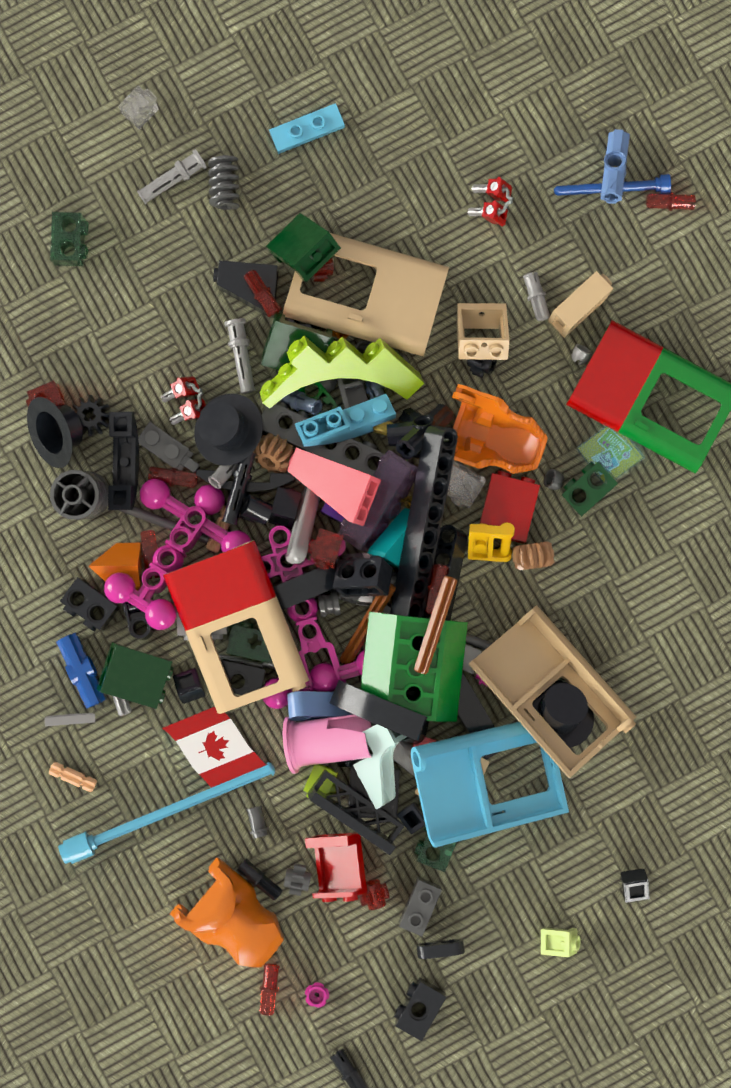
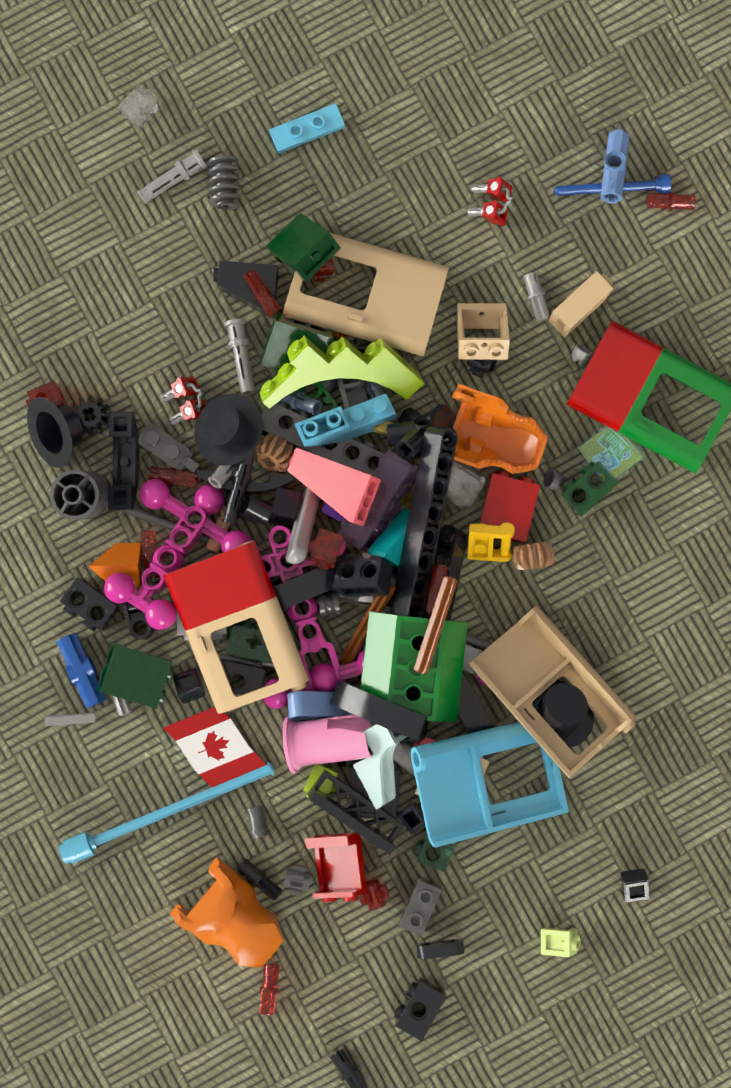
(62, 240): clear green brick -> none
(72, 776): light nougat axle -> none
(314, 1001): dark pink plate -> none

